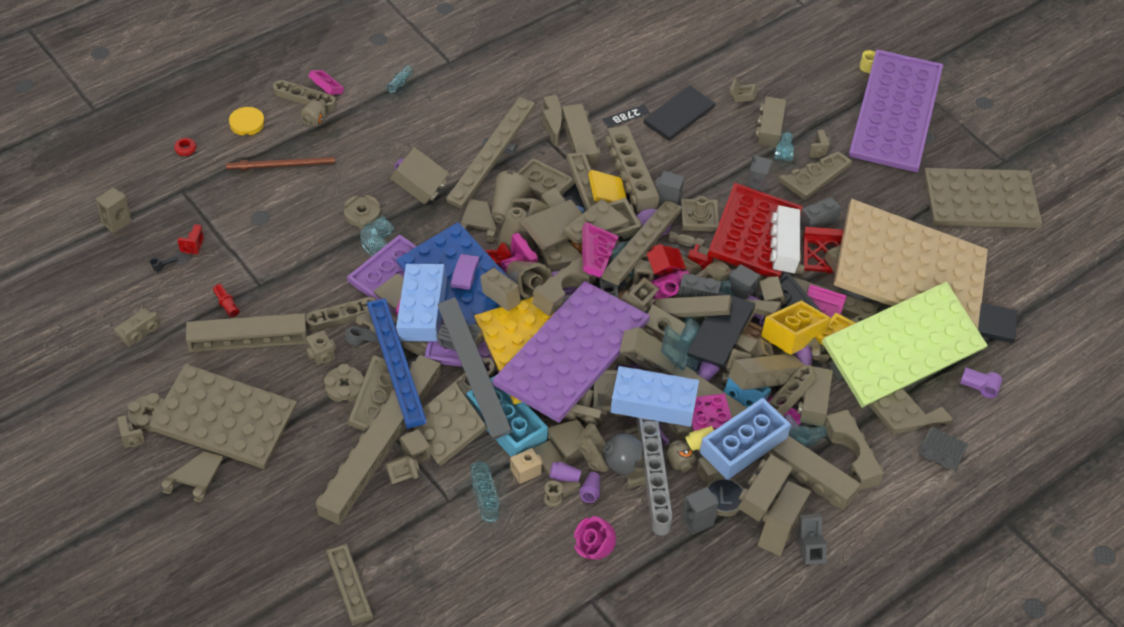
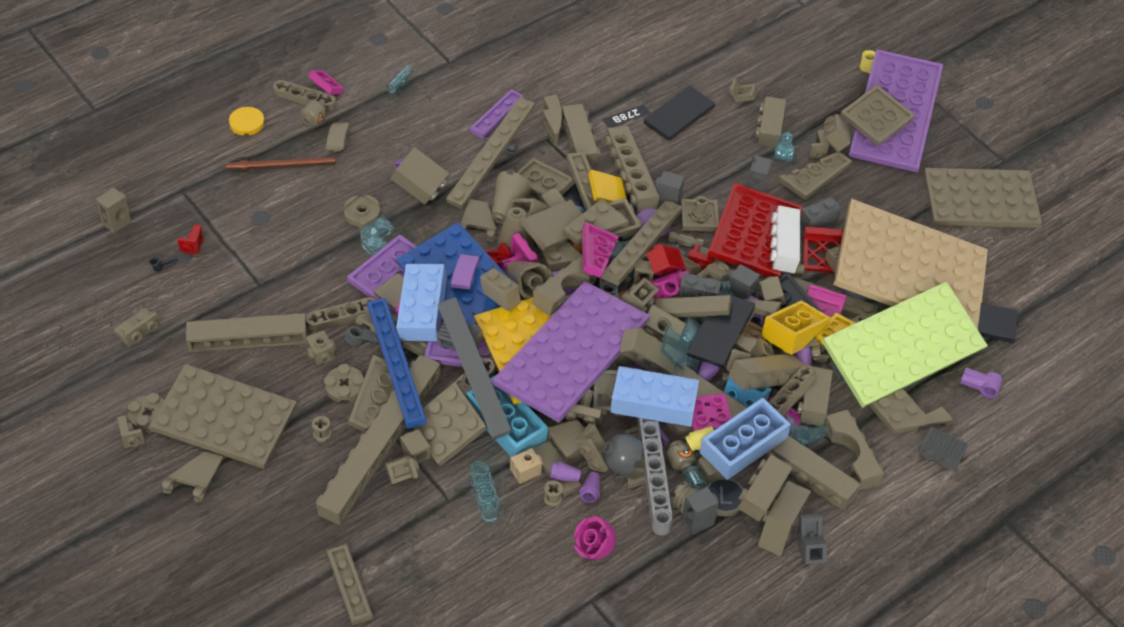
(185, 142): red piece -> none
(226, 301): red axle -> none
(318, 428): none -> dark tan bush
(337, 136): none -> dark tan slope
(495, 115): none -> medium lavender tile
(680, 495): none -> dark tan wheel
(694, 478): none -> clear light blue bush
(836, 132): none -> dark tan brick
(877, 115): none -> dark tan plate

